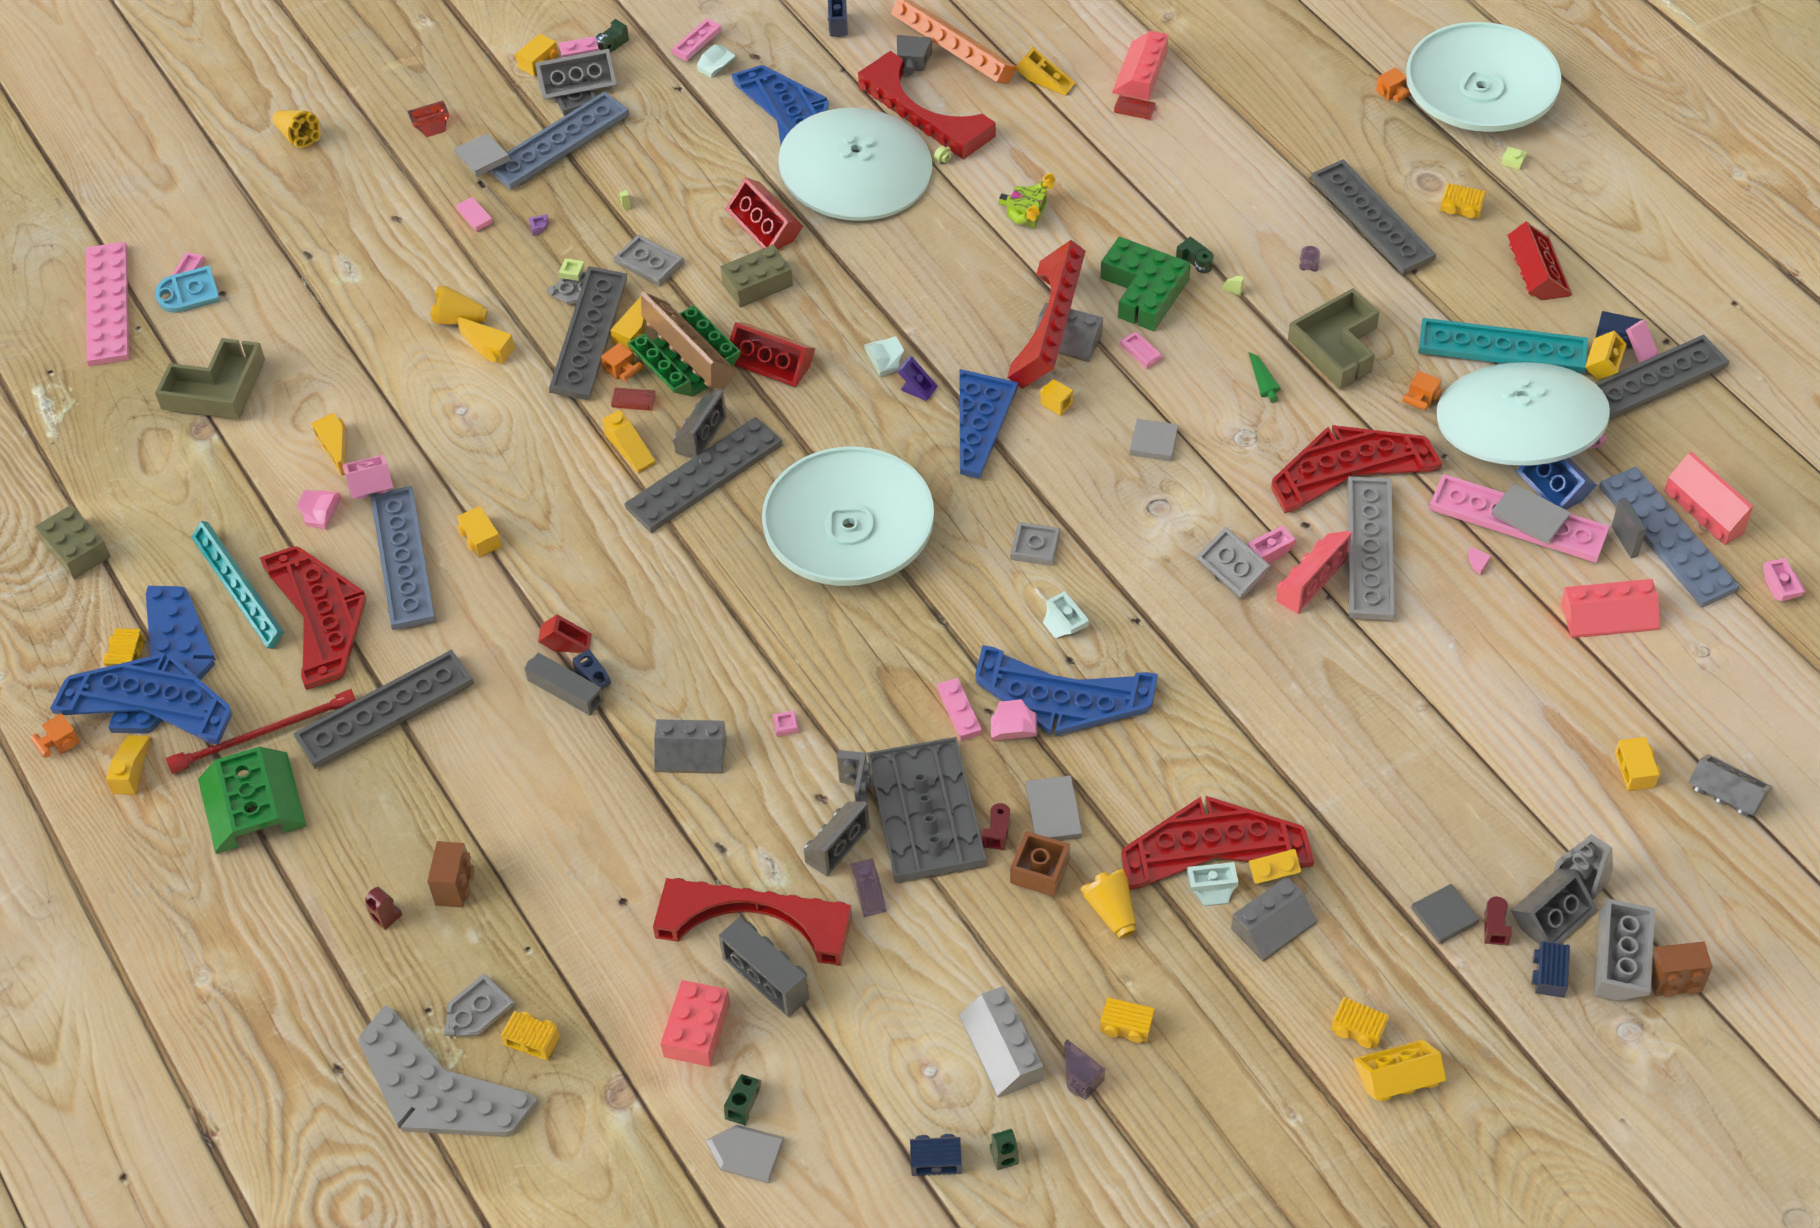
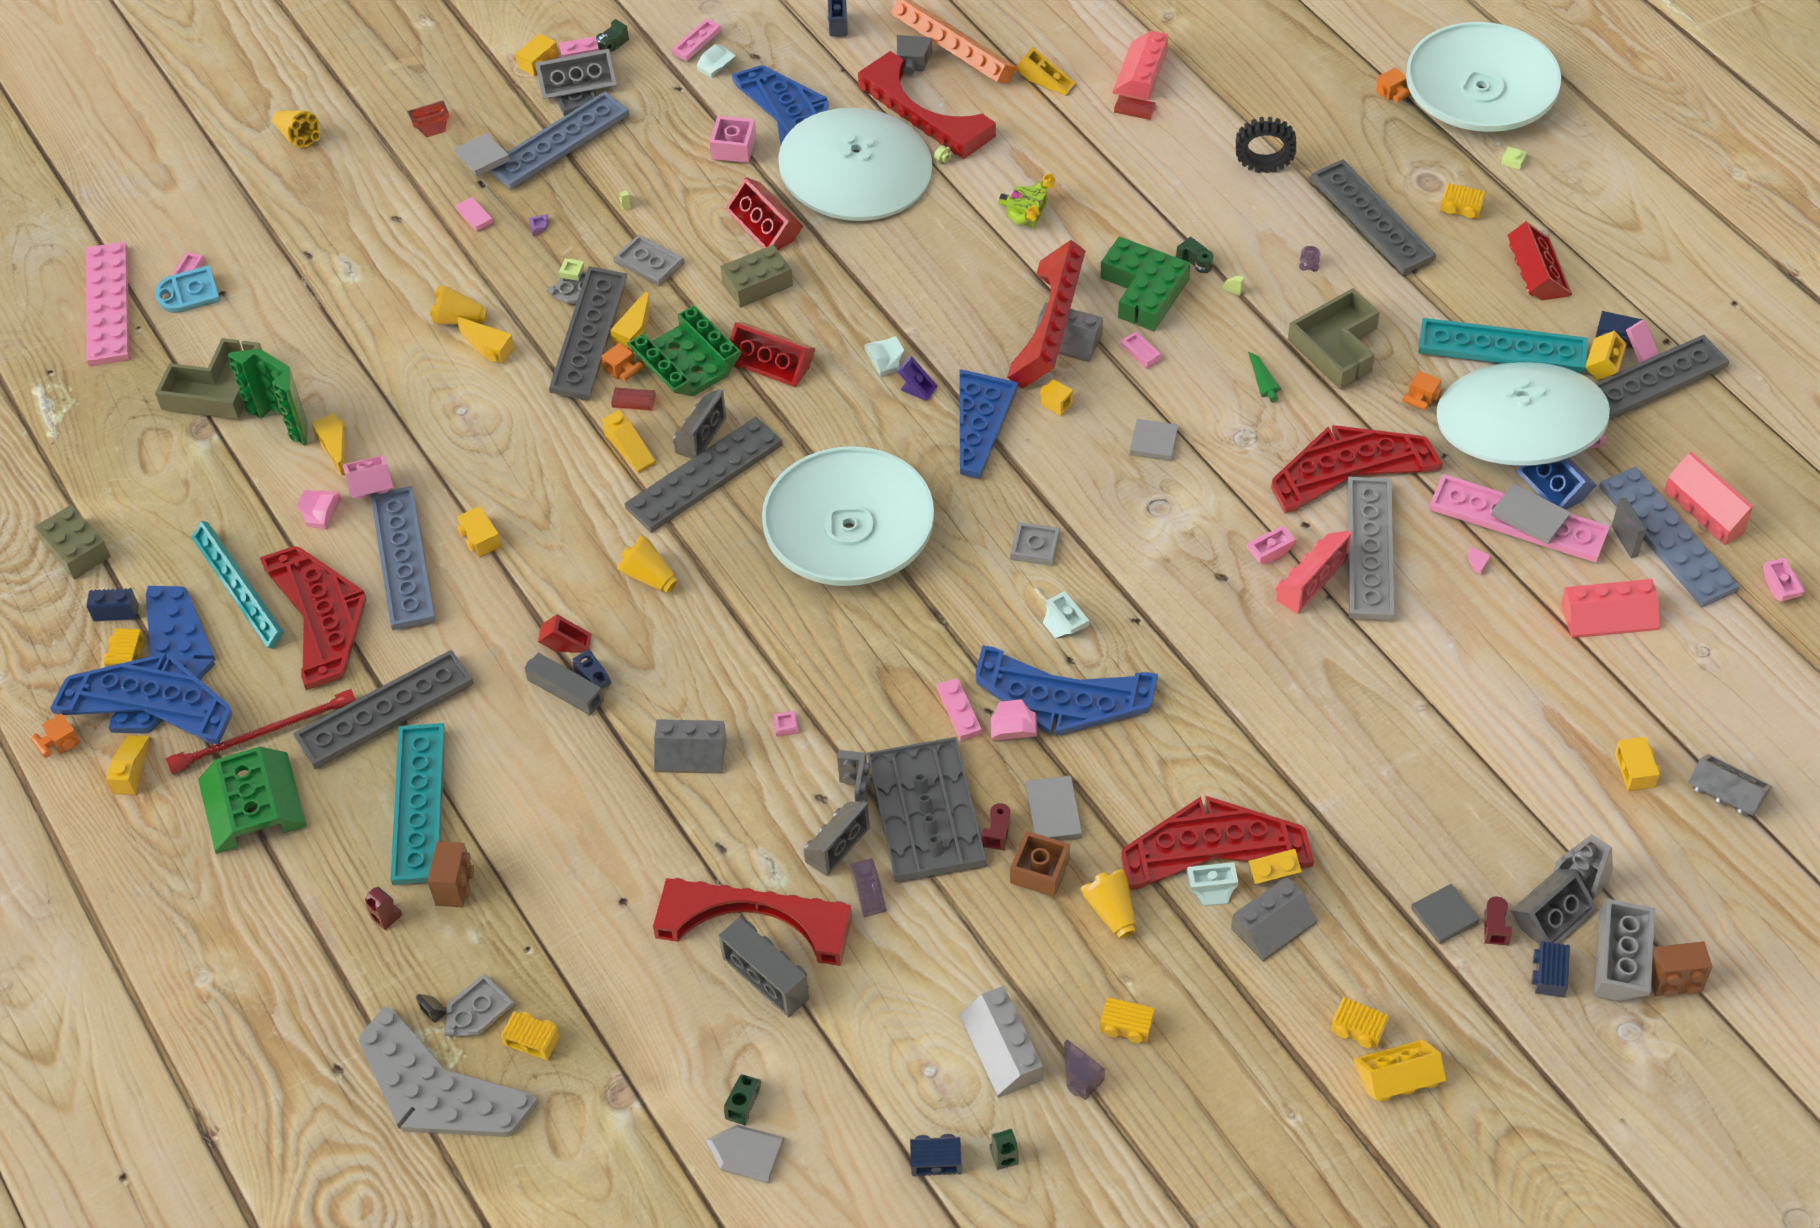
(112, 604): none -> dark blue brick
(269, 386): none -> green slope
(417, 801): none -> teal plate
(431, 1007): none -> black slope
(647, 566): none -> yellow cone
(686, 341): medium nougat slope -> none
(695, 1023): coral brick -> none
(733, 139): none -> bright pink brick
(1234, 563): light grey tile -> none
(1265, 128): none -> black tyre

